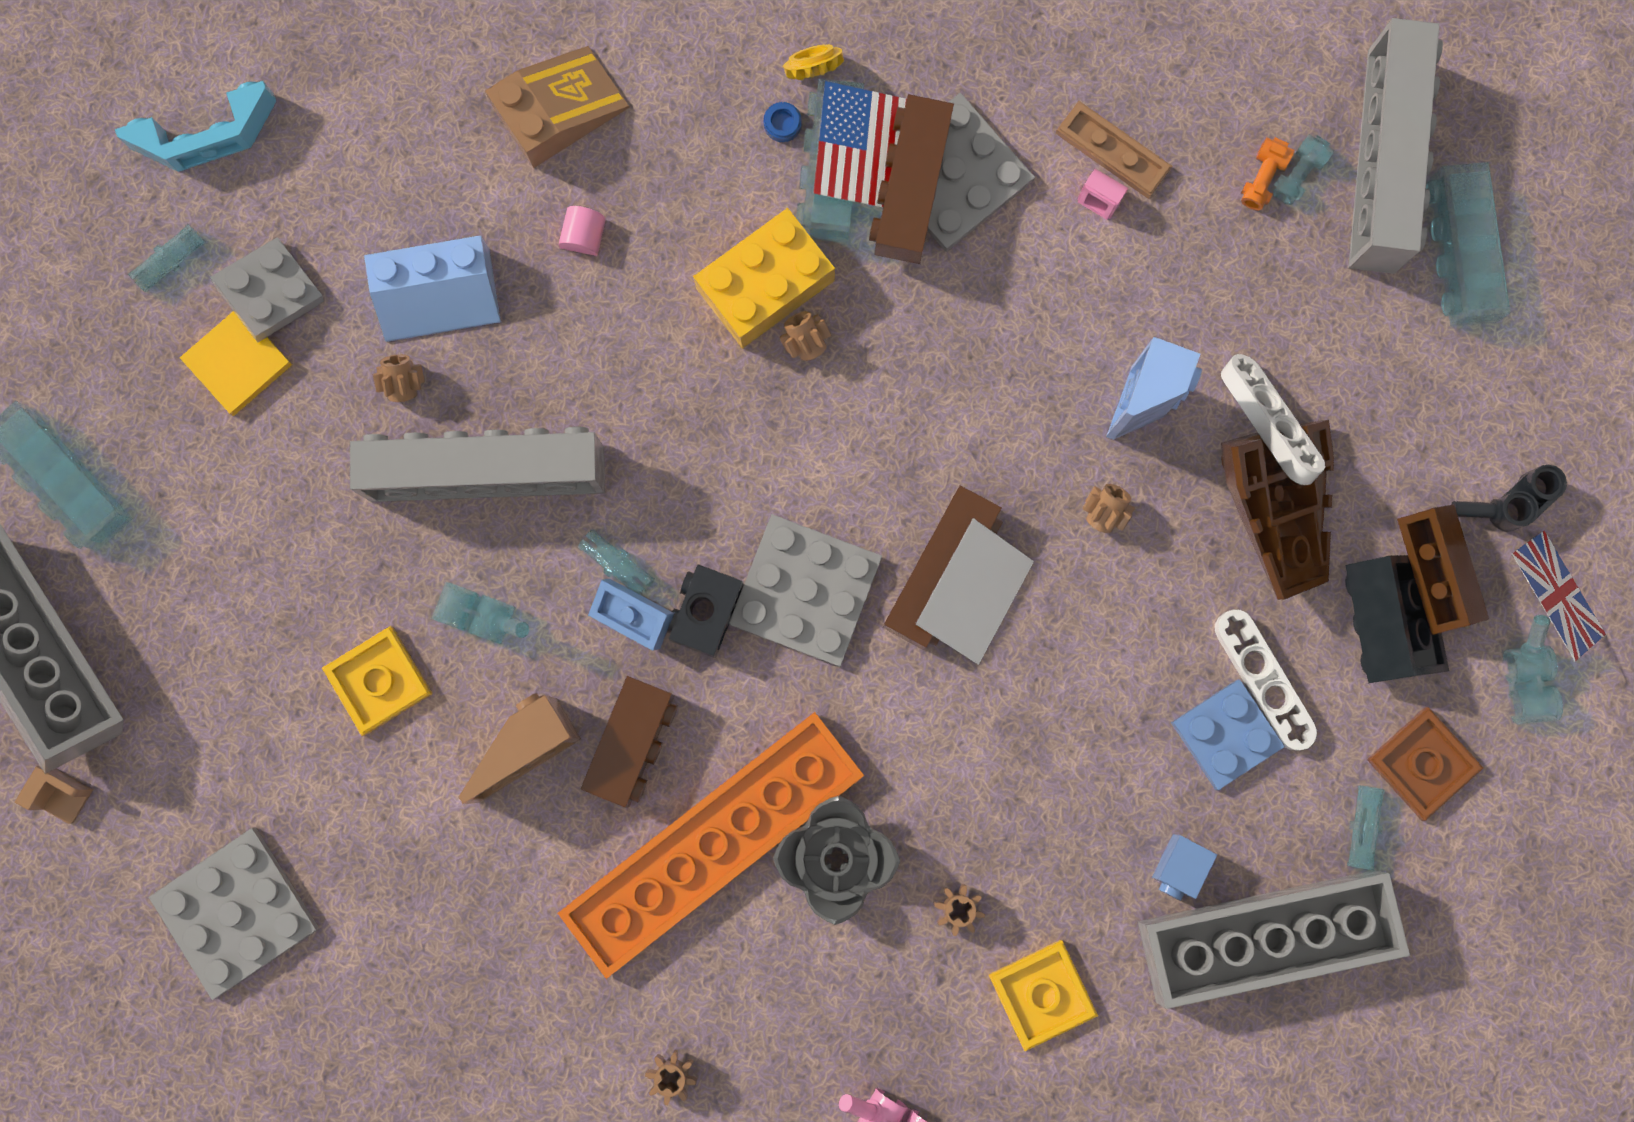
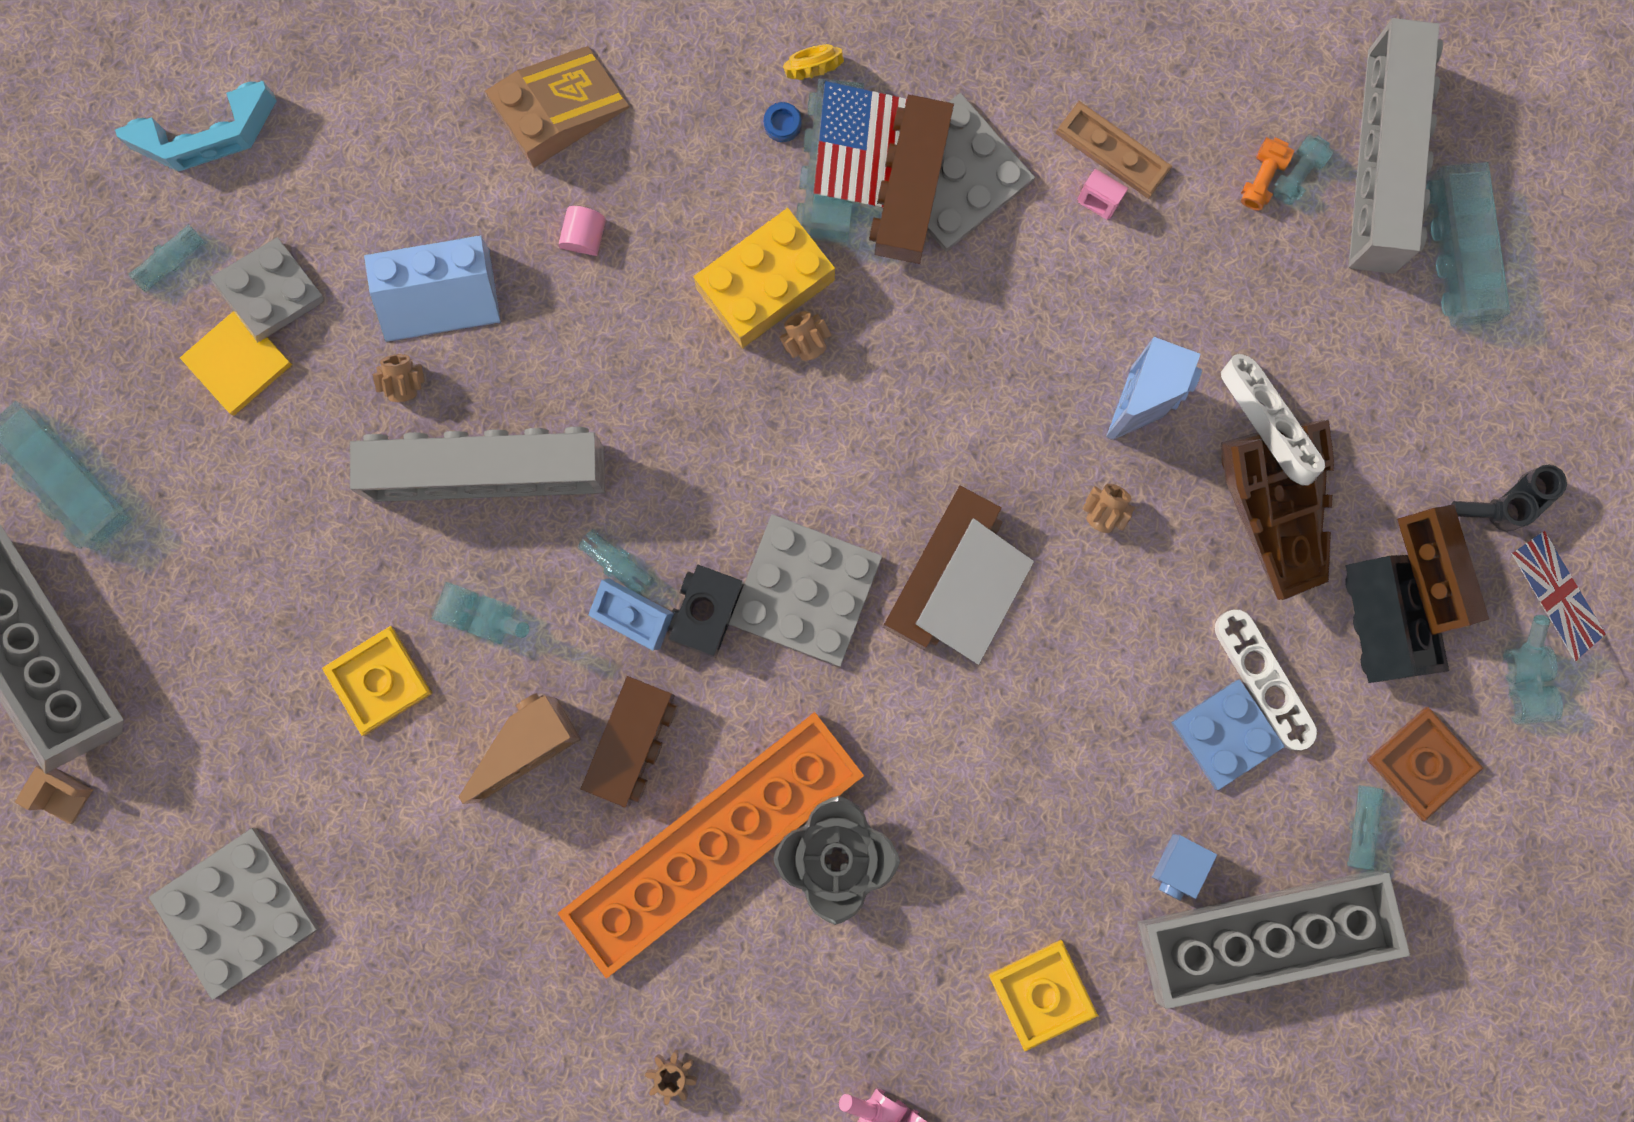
(948, 908): medium nougat gear -> none

